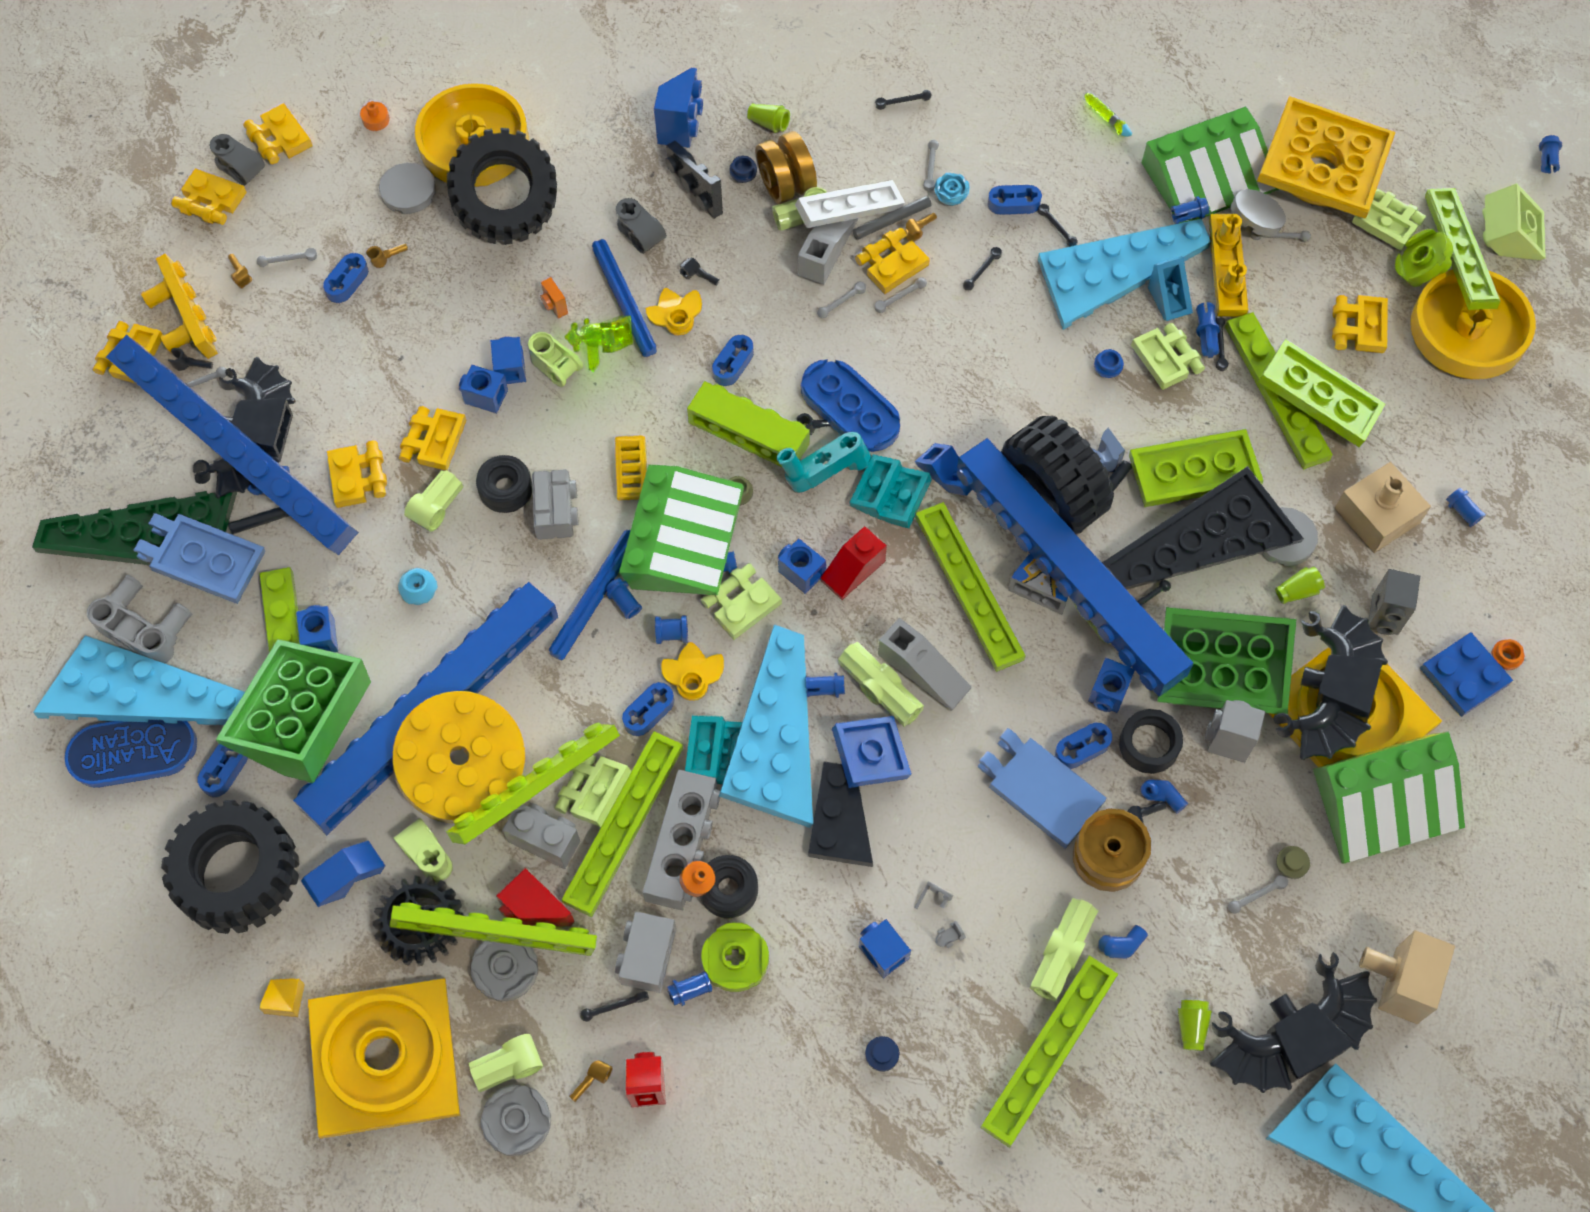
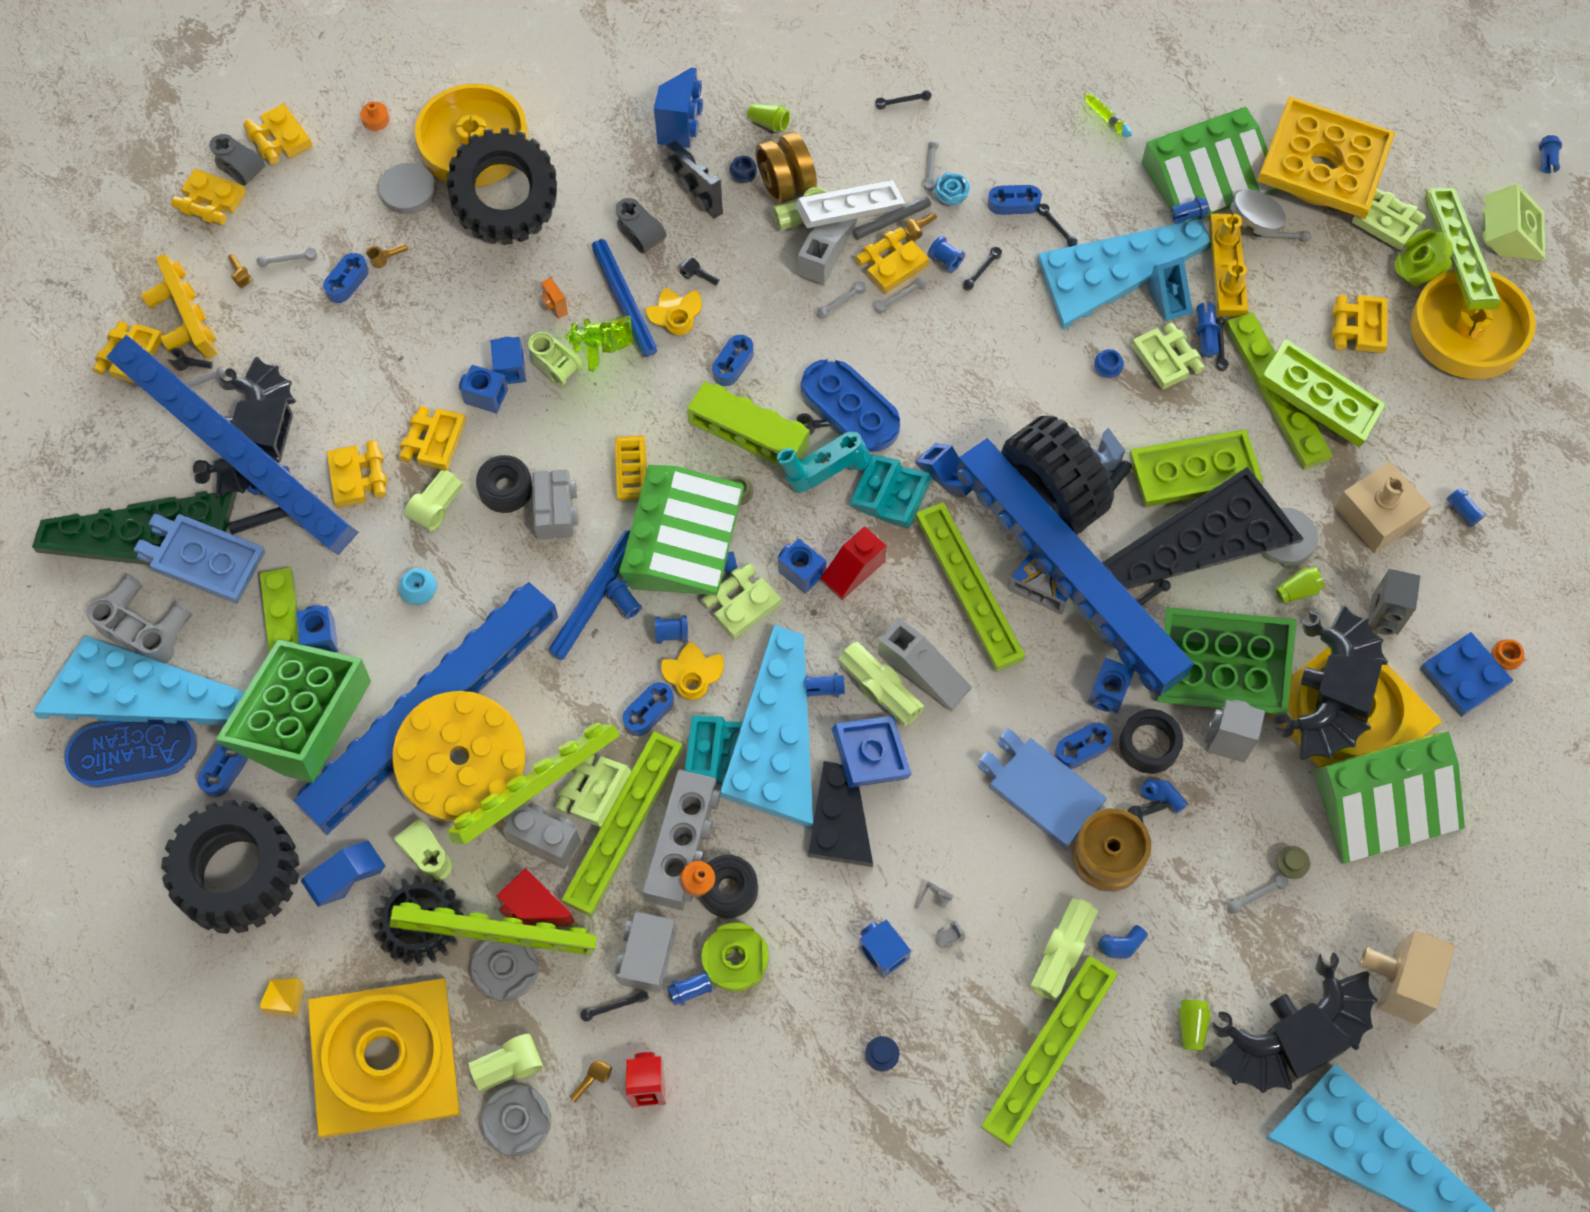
(946, 254): none -> blue bush

